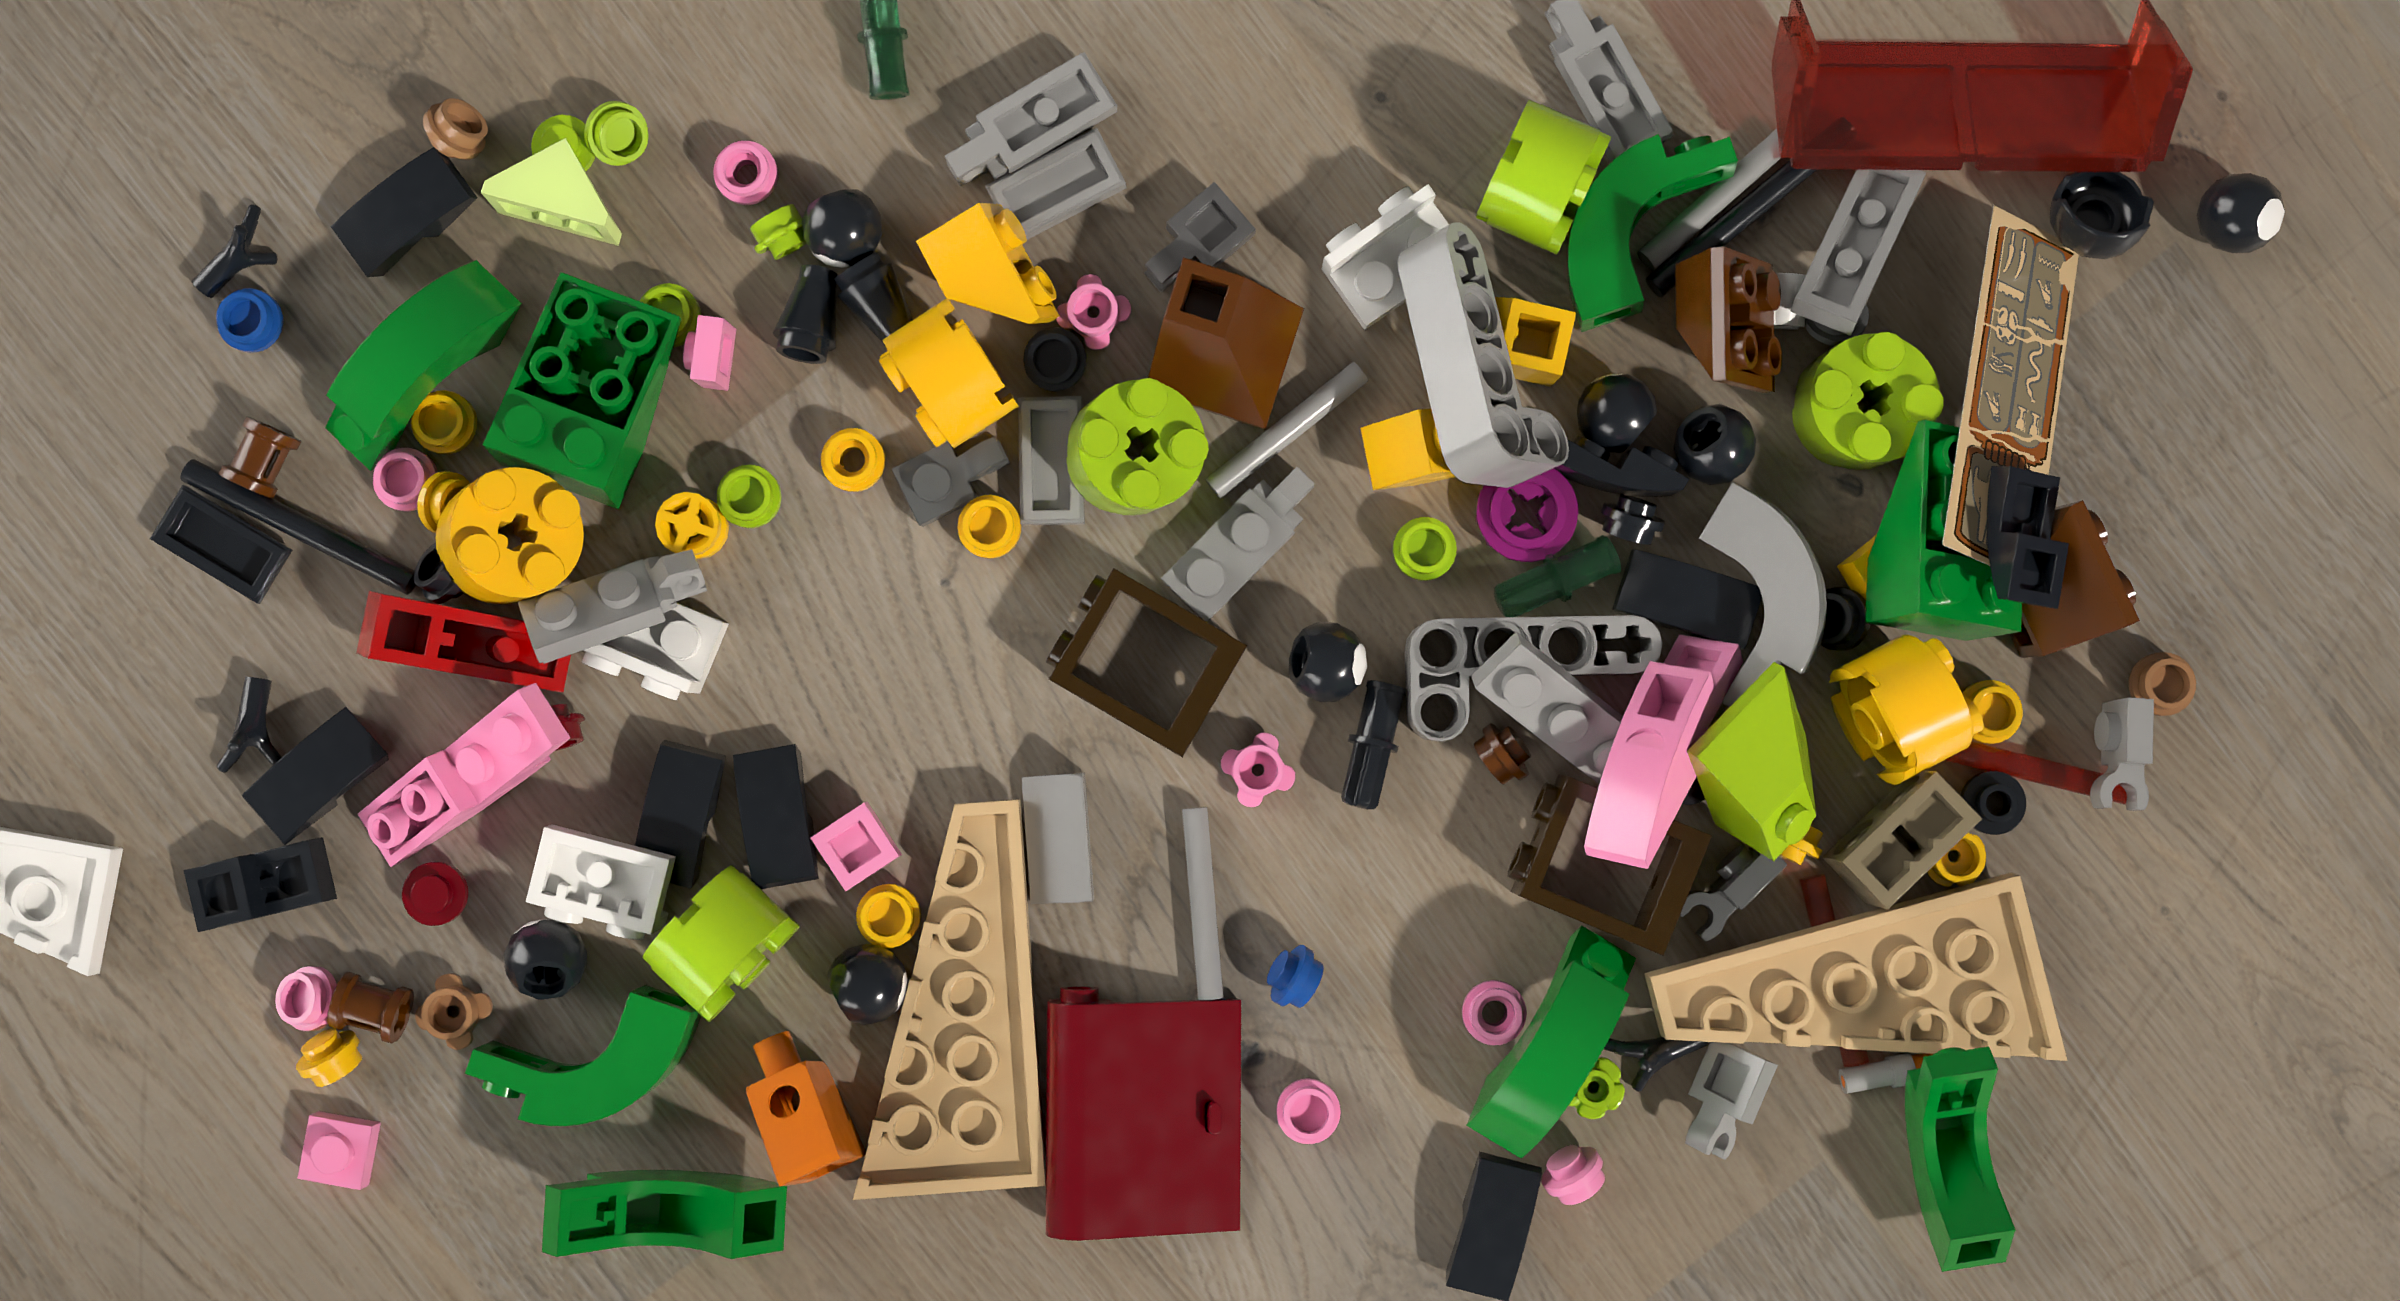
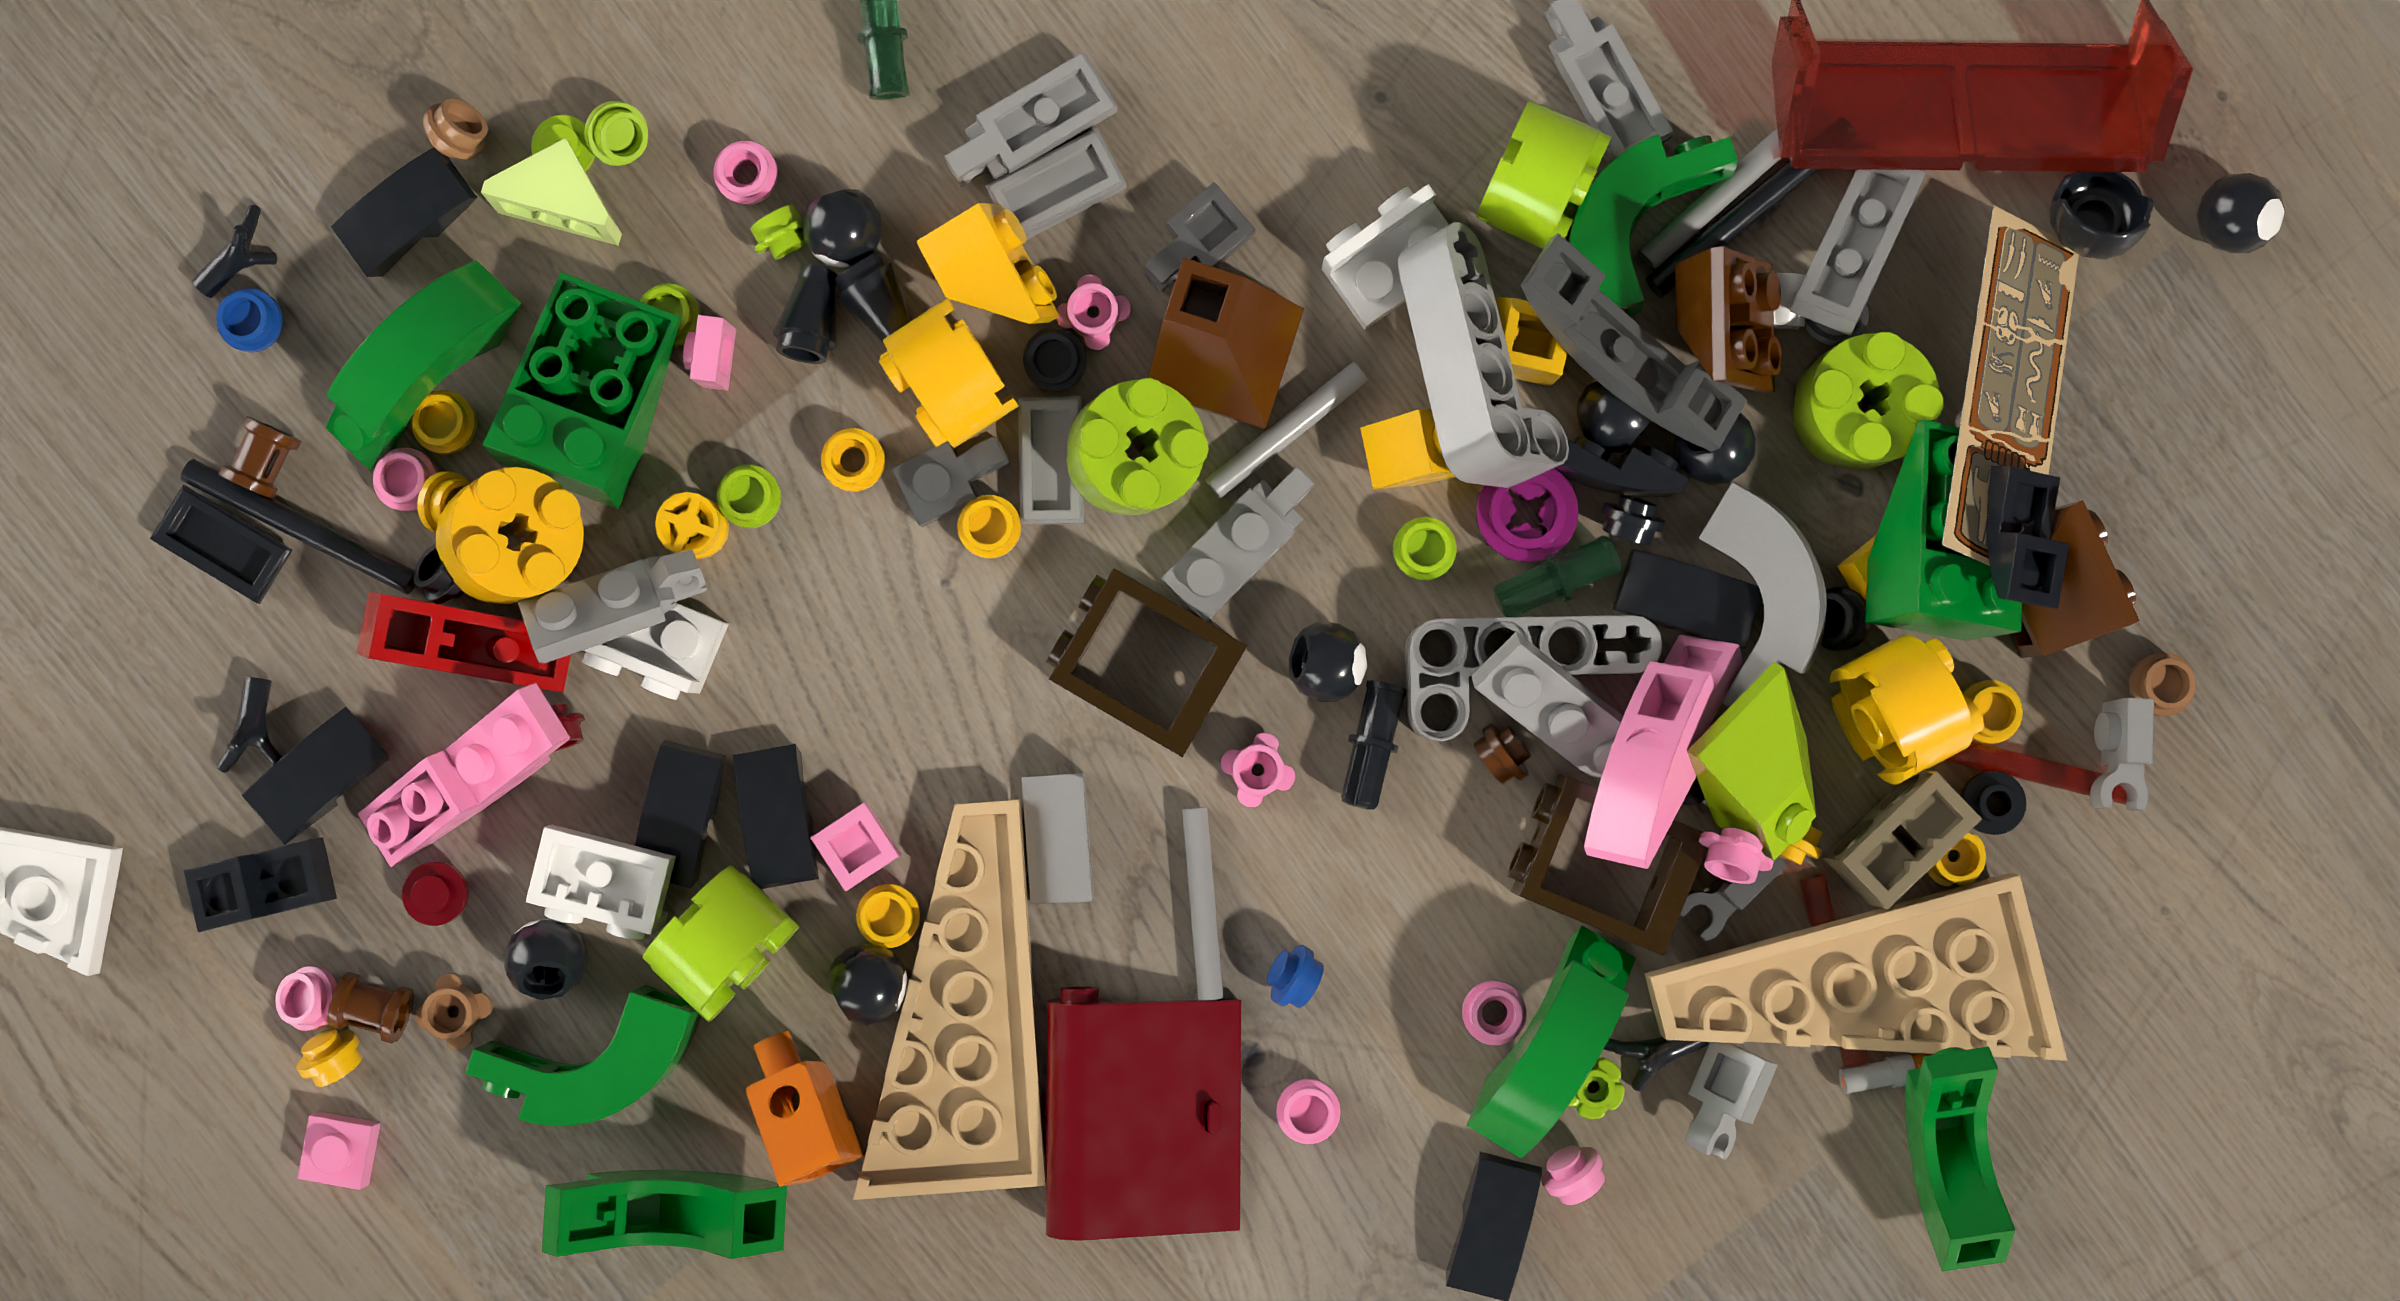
(1622, 353): none -> dark grey slope
(1735, 855): none -> bright pink plate

